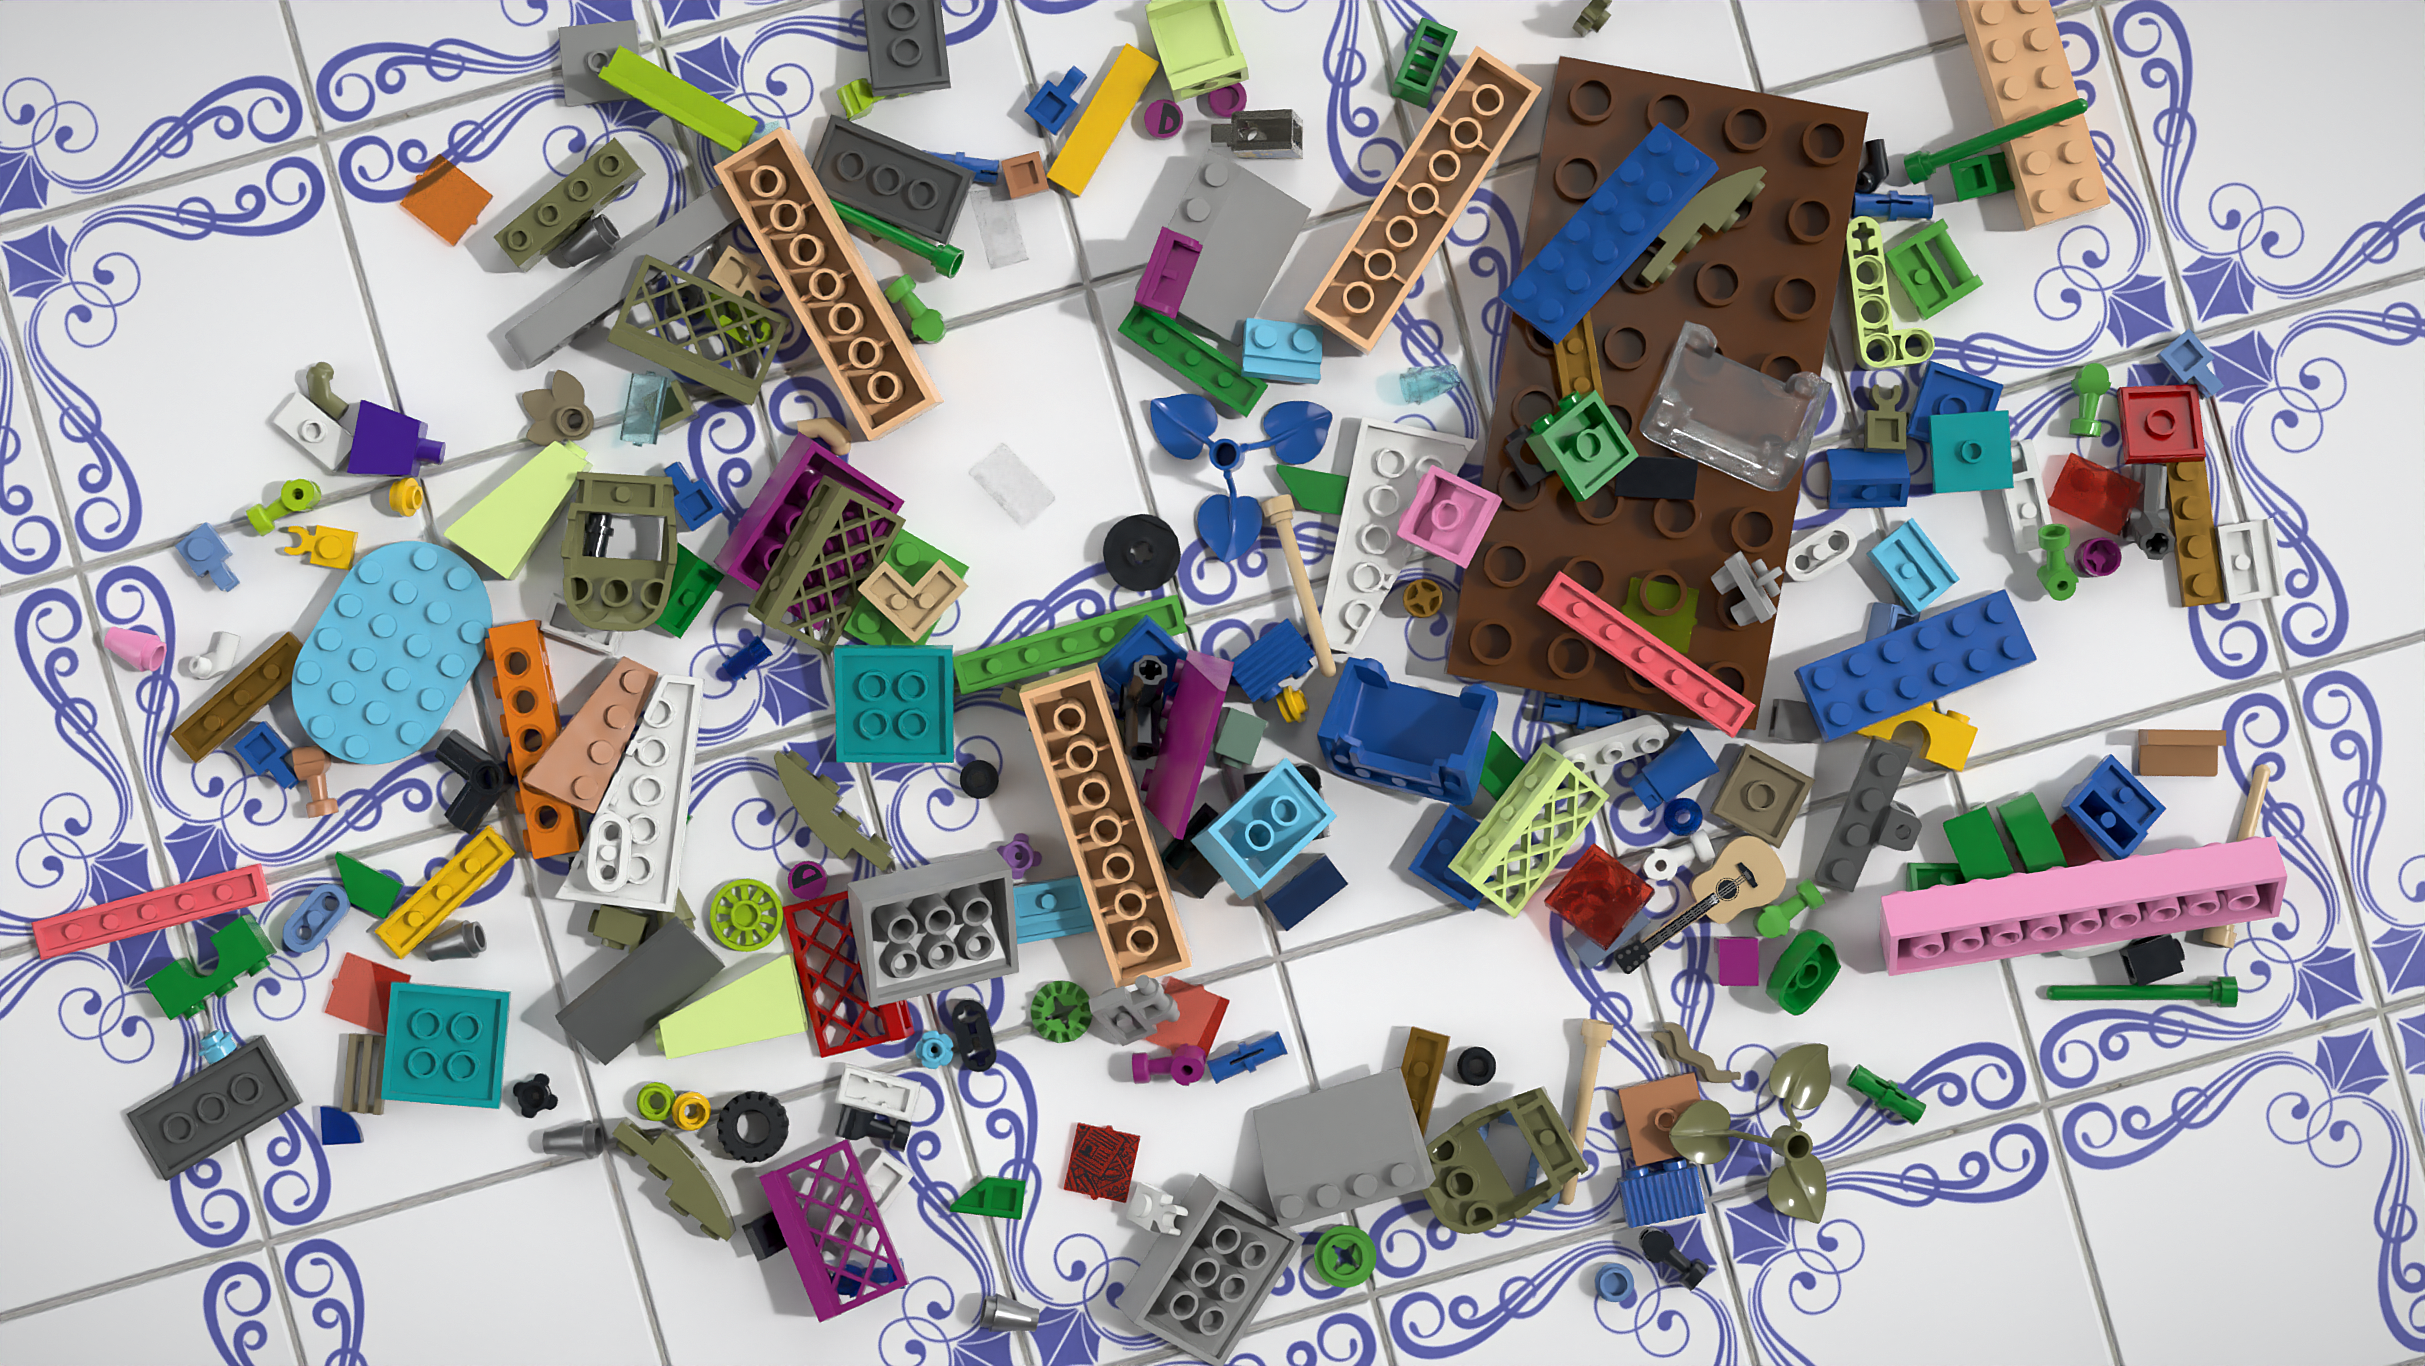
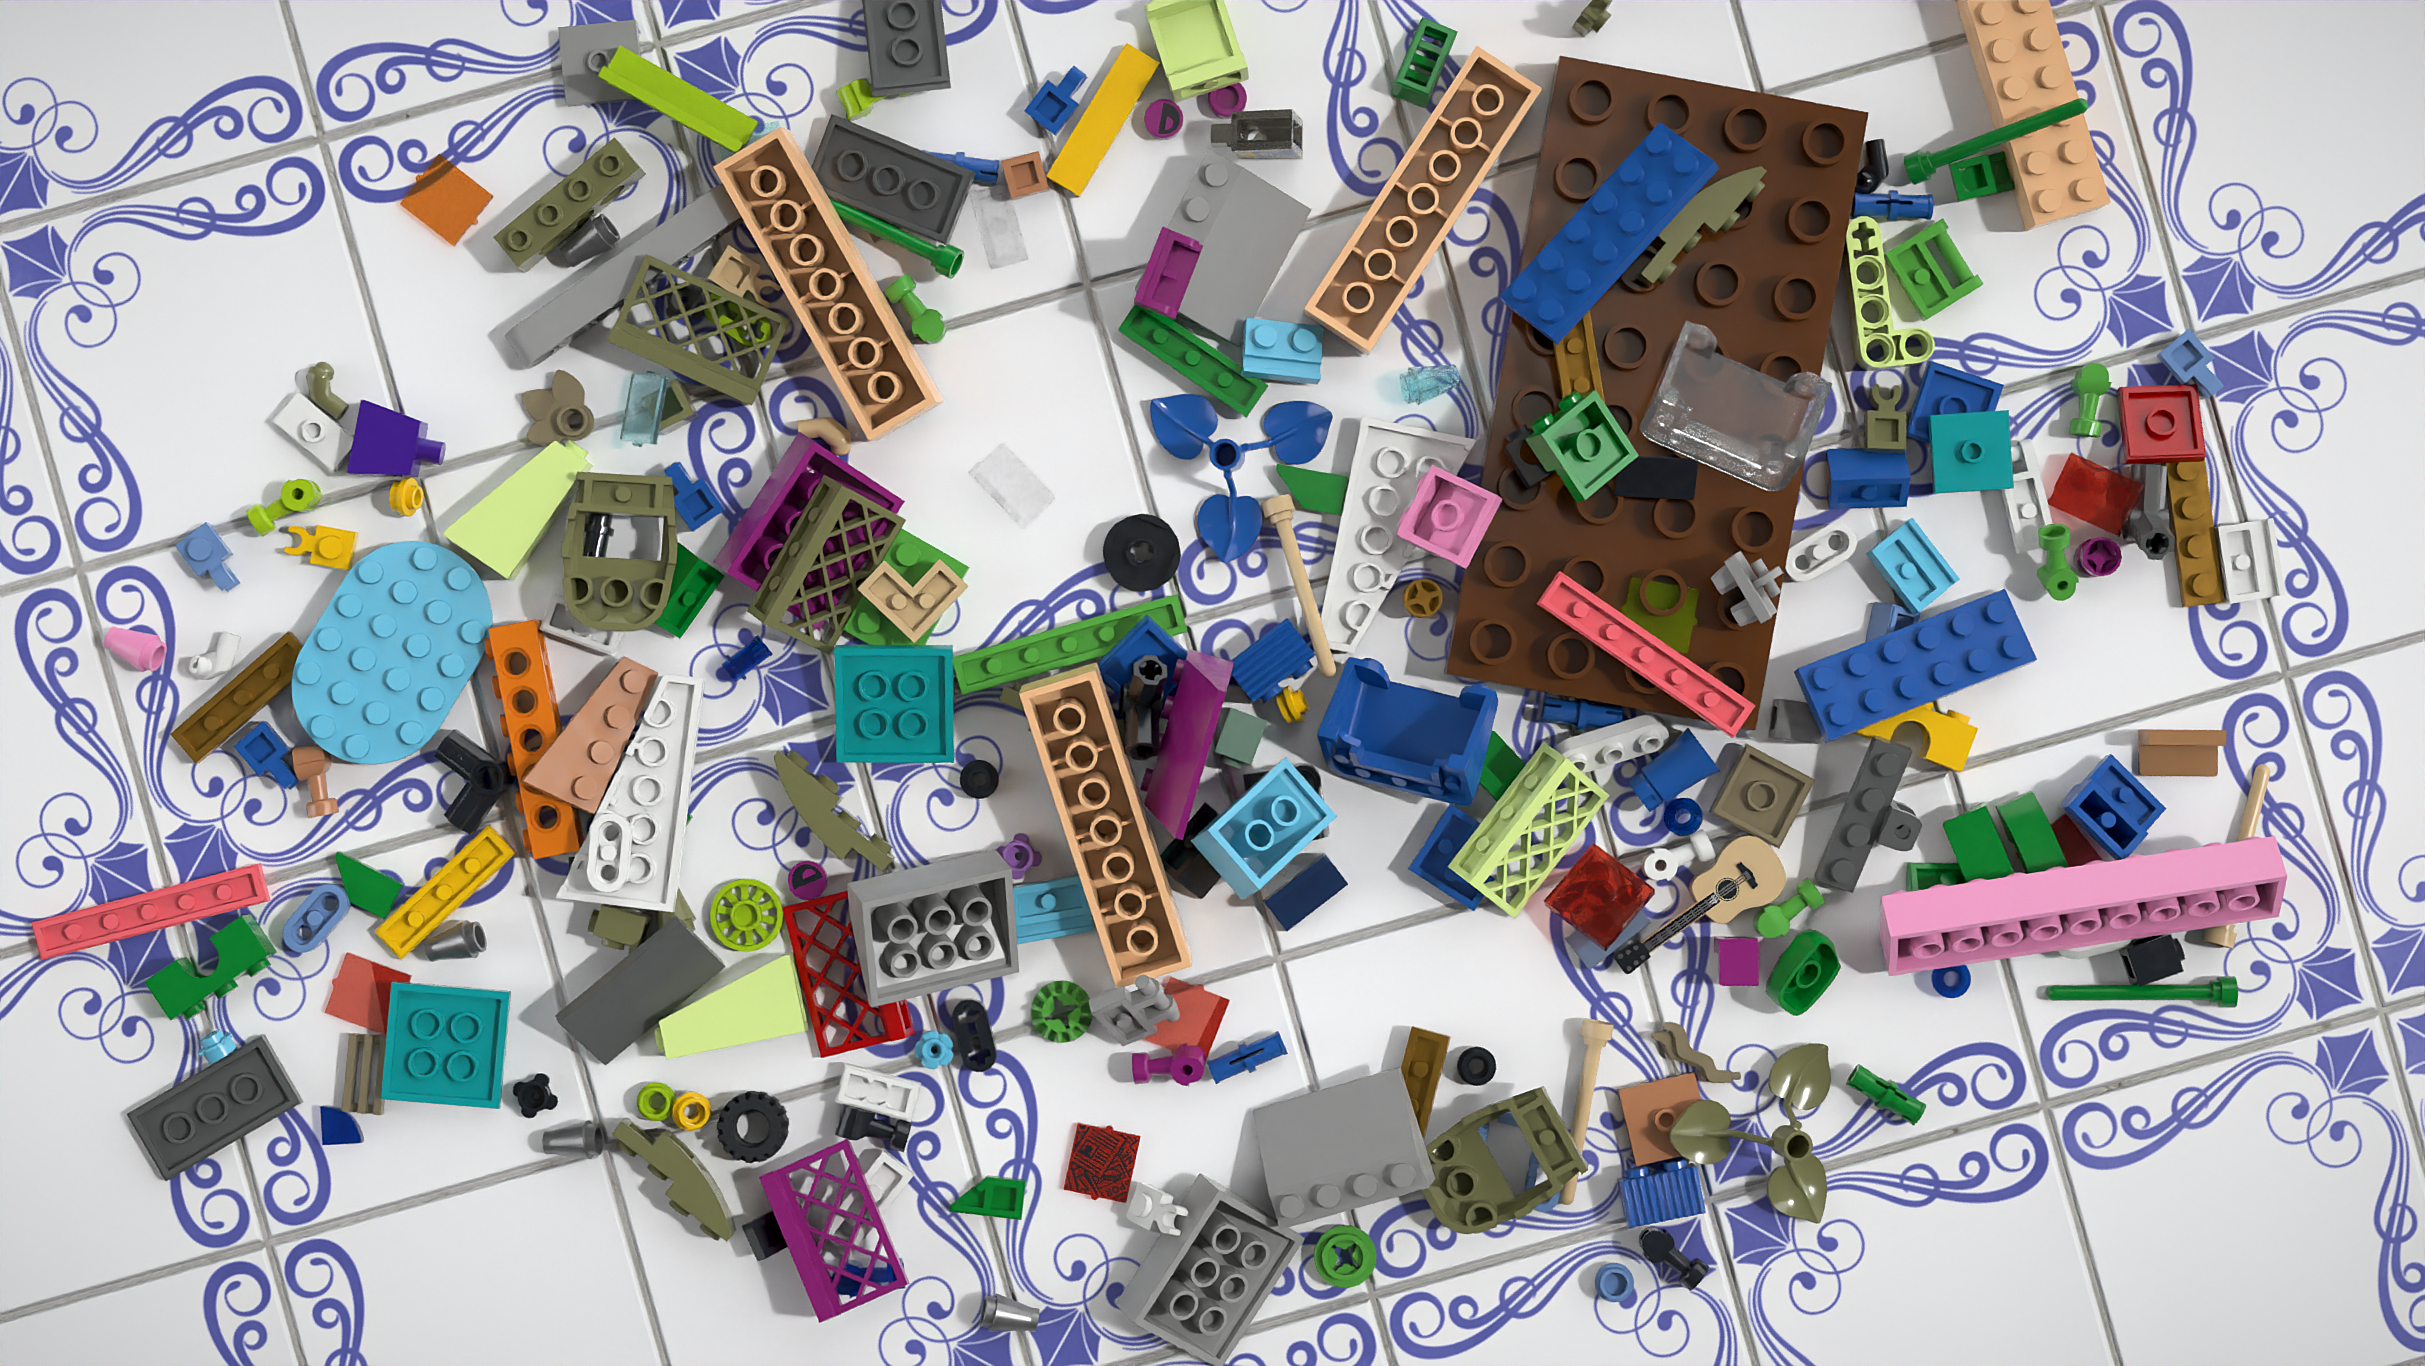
(1958, 988): none -> clear blue plate

